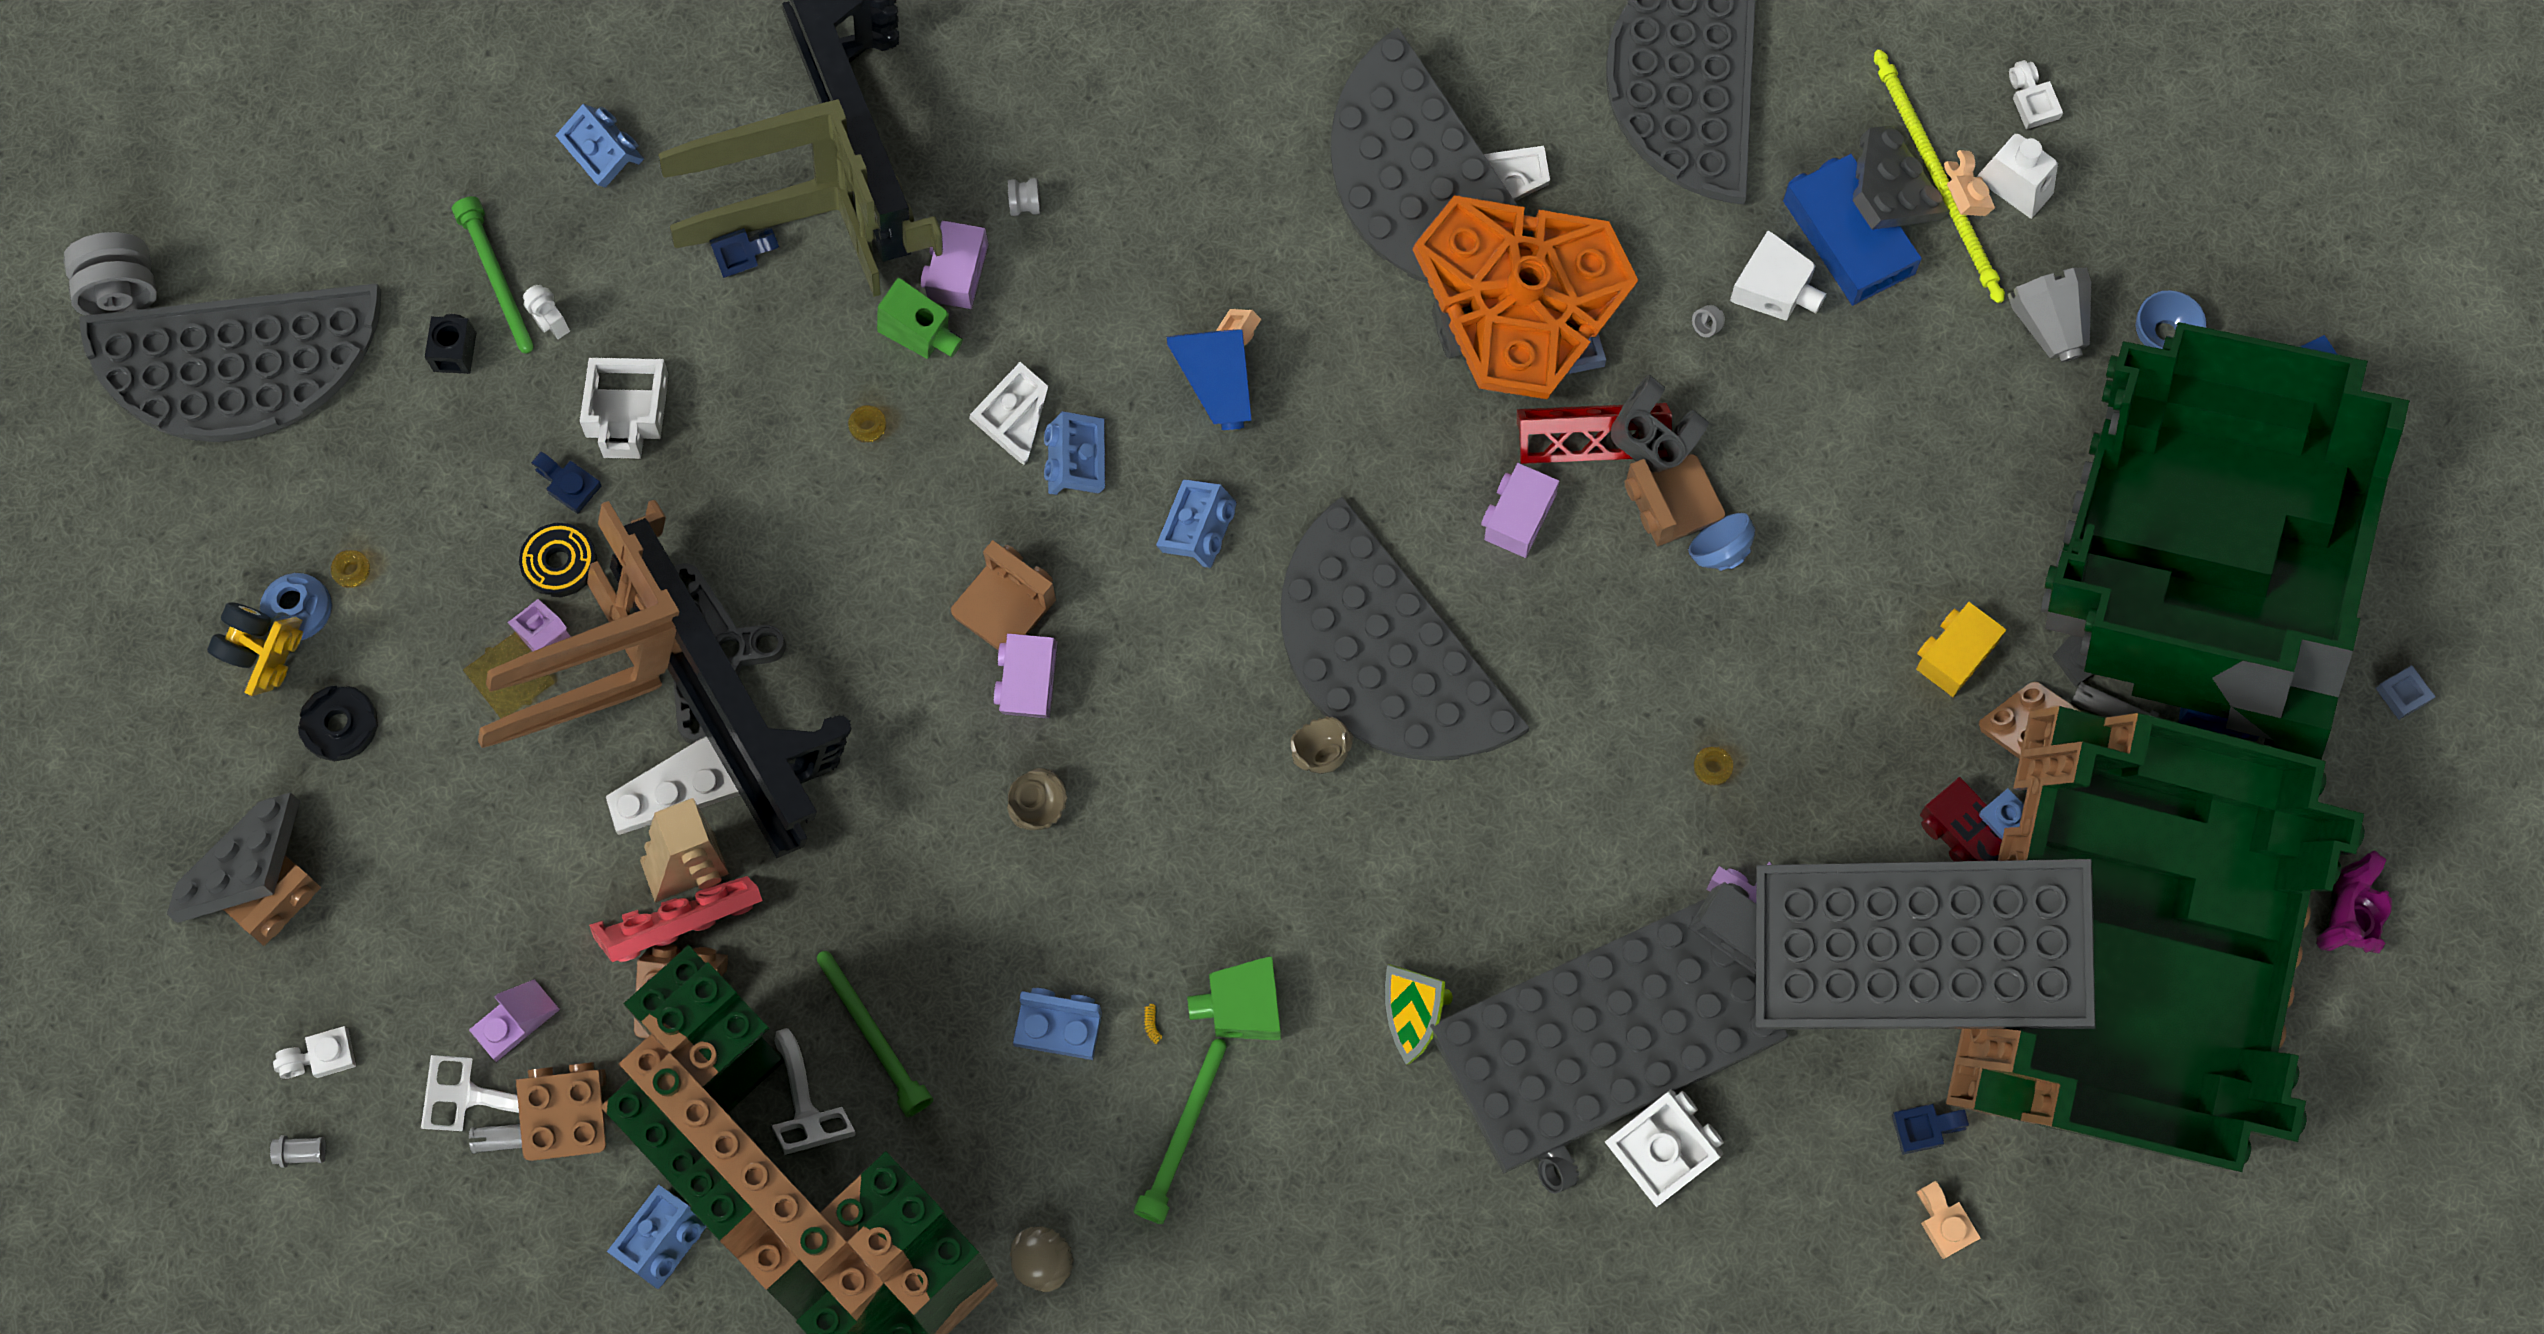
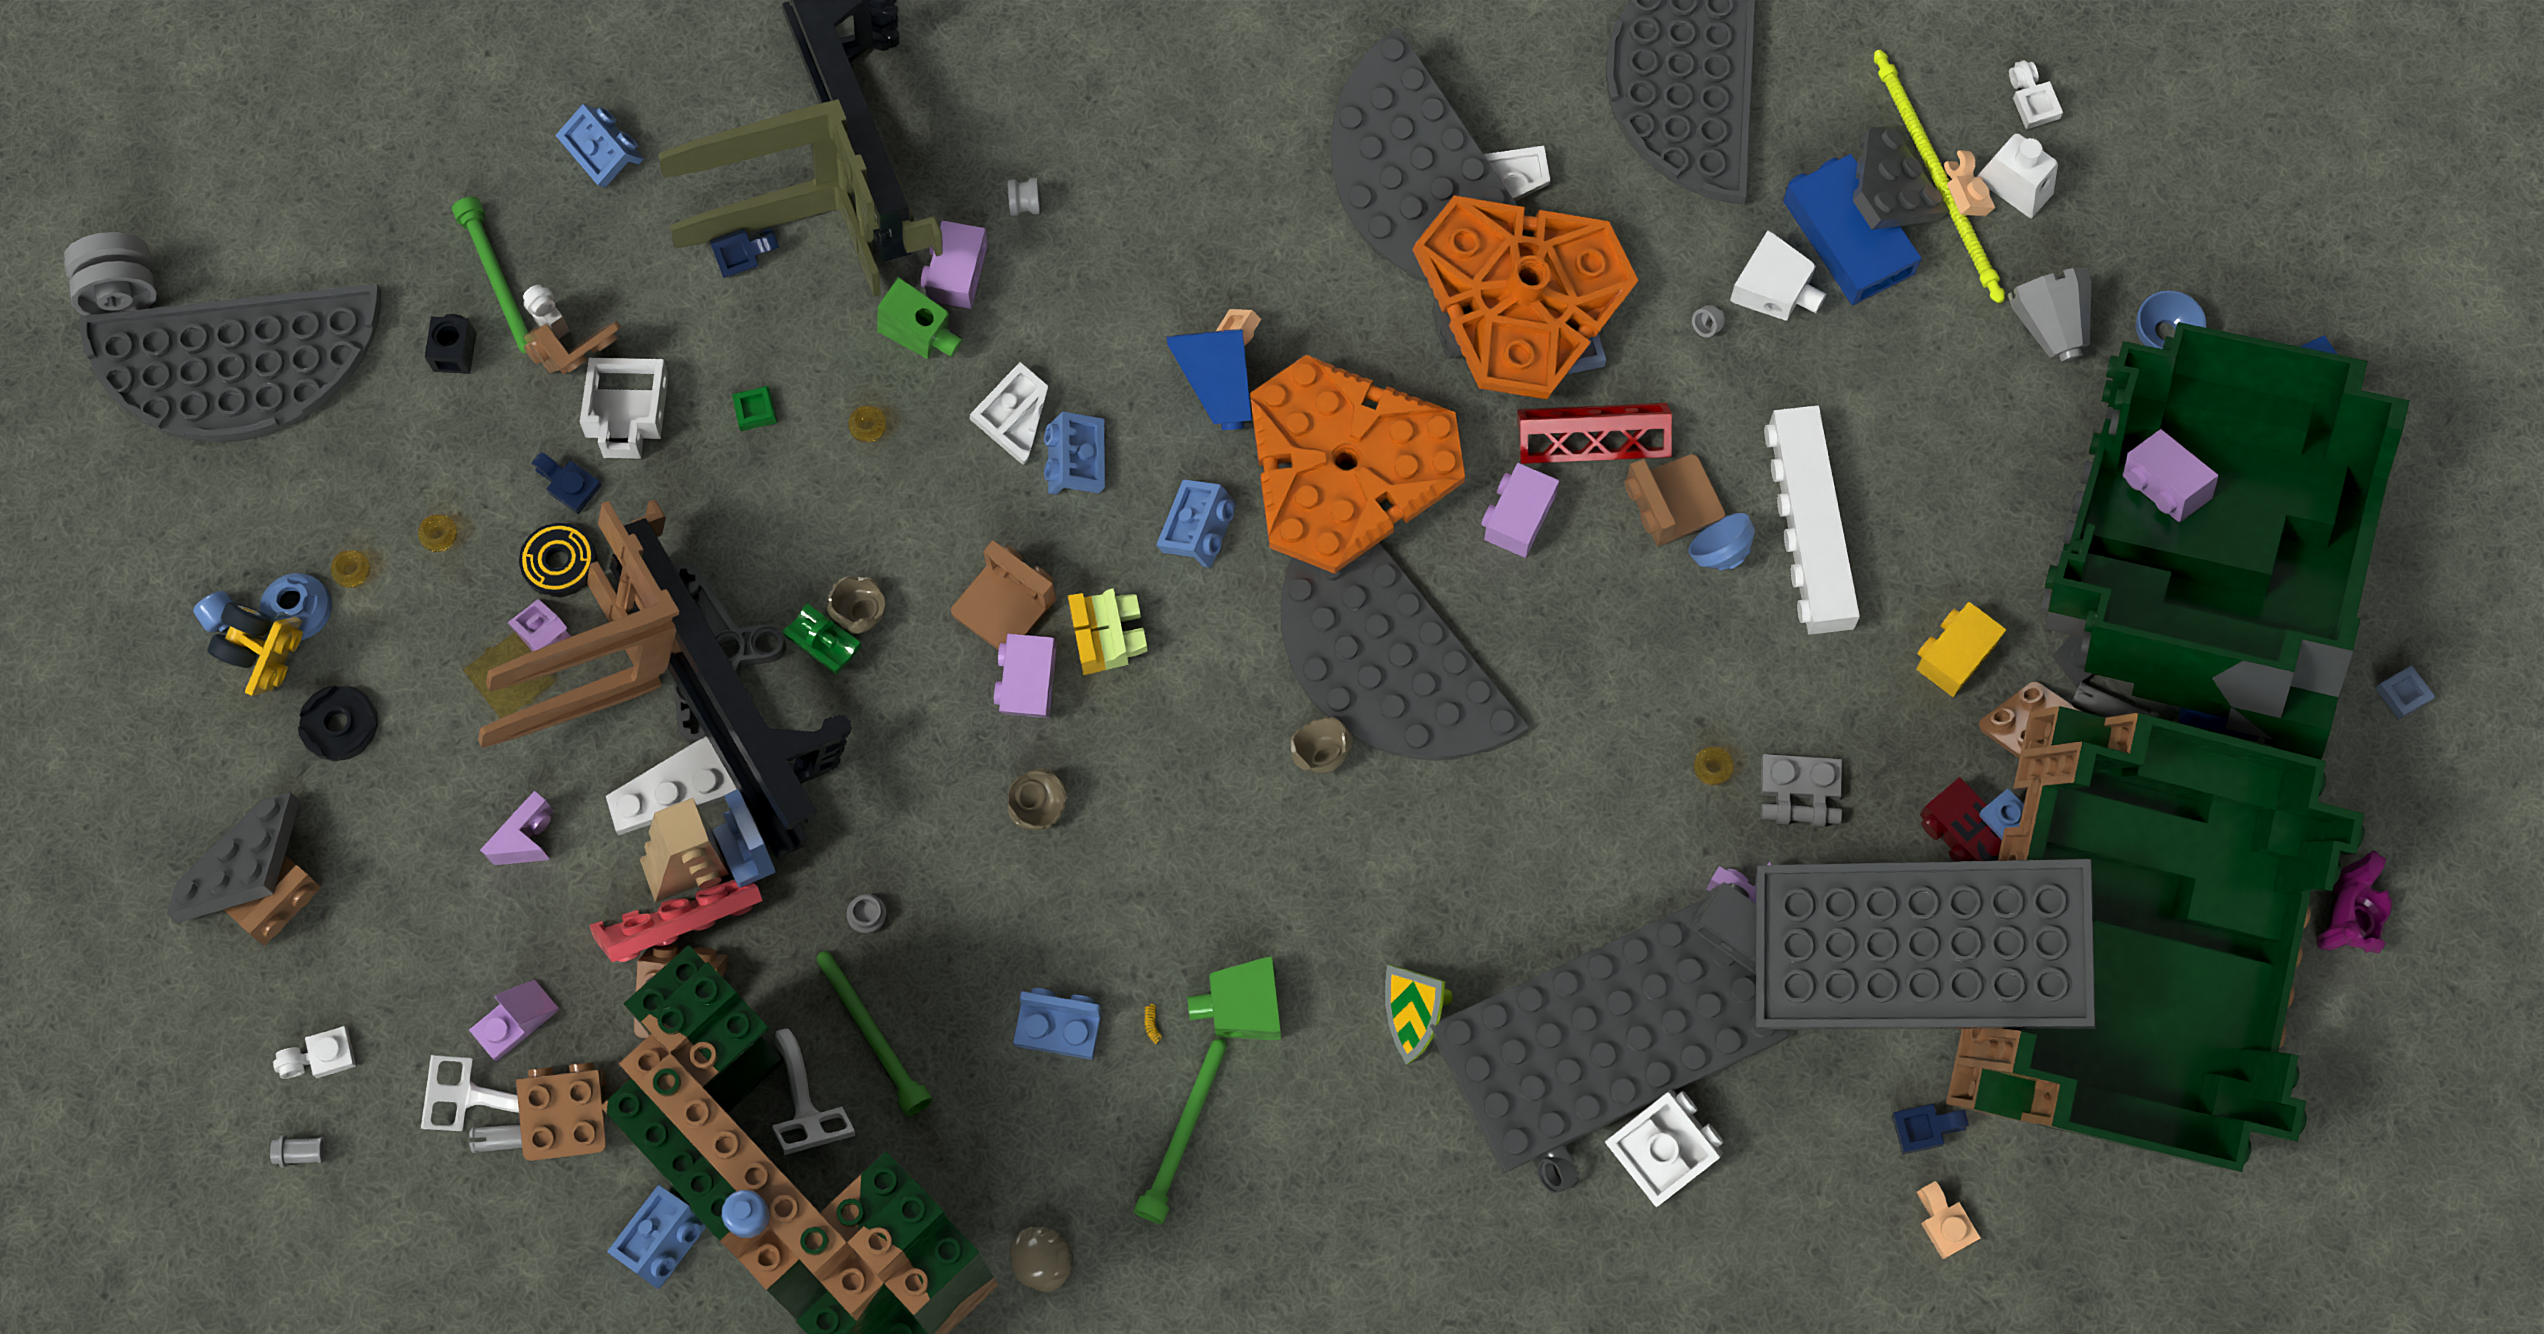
(210, 609): none -> medium blue piece
(430, 525): none -> clear yellow plate
(512, 840): none -> lavender slope
(546, 348): none -> medium nougat bracket
(742, 843): none -> medium blue bracket
(745, 1214): none -> medium blue piece
(754, 408): none -> green tile
(822, 639): none -> green hips
(856, 604): none -> dark tan hair
(866, 914): none -> light grey plate
(1099, 630): none -> yellowish green hips
(1320, 419): none -> orange plate
(1653, 432): dark grey piece -> none
(1801, 778): none -> light grey plate
(1812, 520): none -> white brick
(2170, 476): none -> lavender brick

